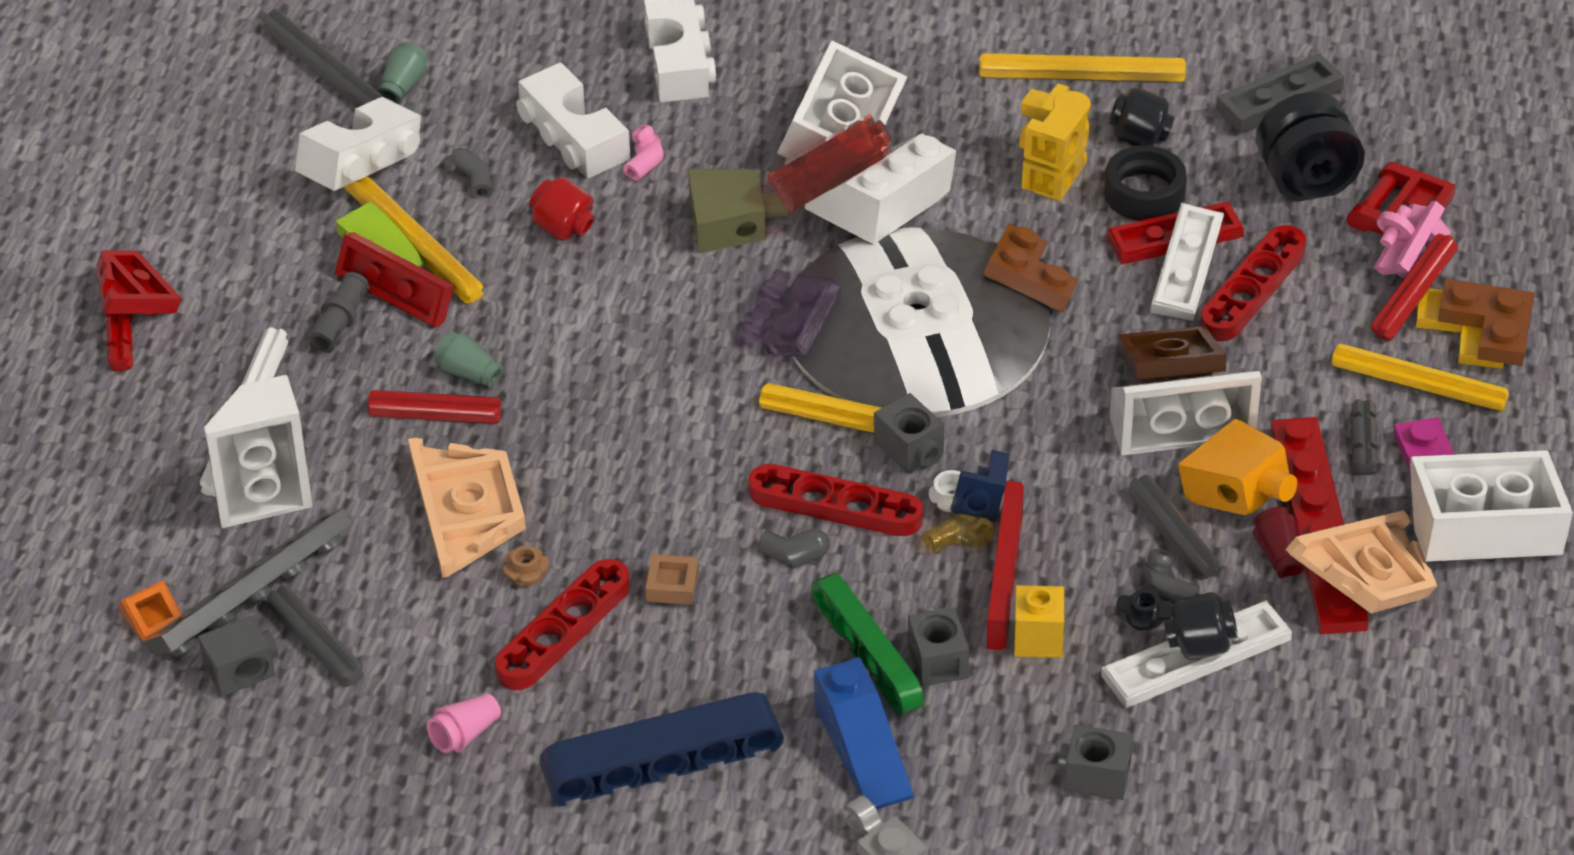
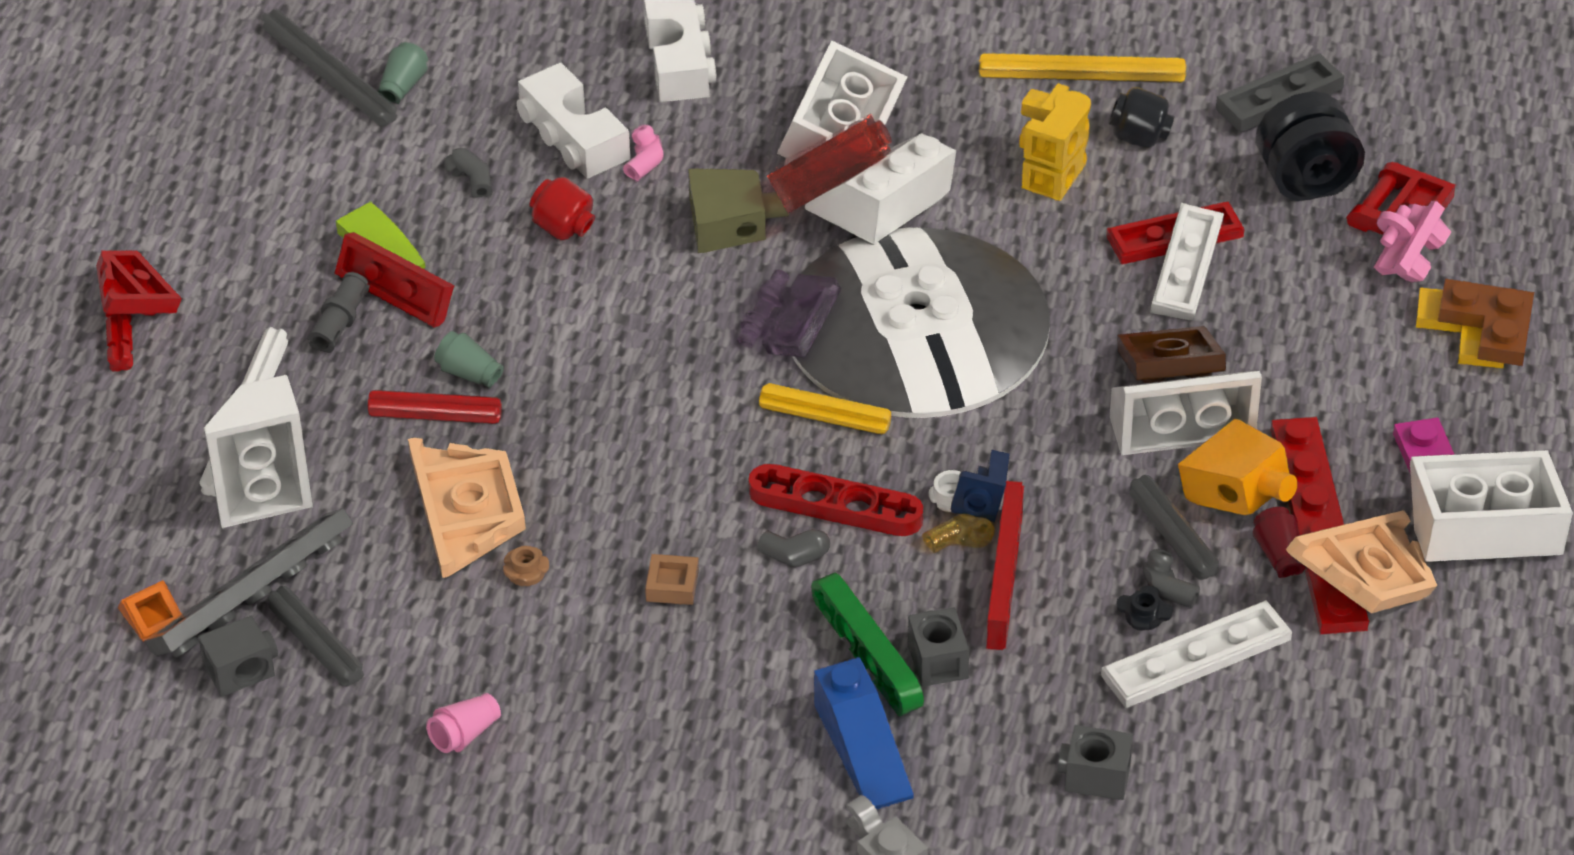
(341, 156): white arch -> none
(435, 256): yellow axle -> none
(557, 621): red beam -> none
(659, 747): dark blue beam -> none
(909, 433): dark grey brick -> none
(1018, 267): dark orange plate -> none
(1039, 621): yellow brick -> none
(1145, 204): black tyre -> none
(1201, 626): black head -> none
(1247, 281): red beam -> none
(1364, 437): dark grey axle -> none
(1414, 287): red axle -> none
(1420, 377): yellow axle -> none

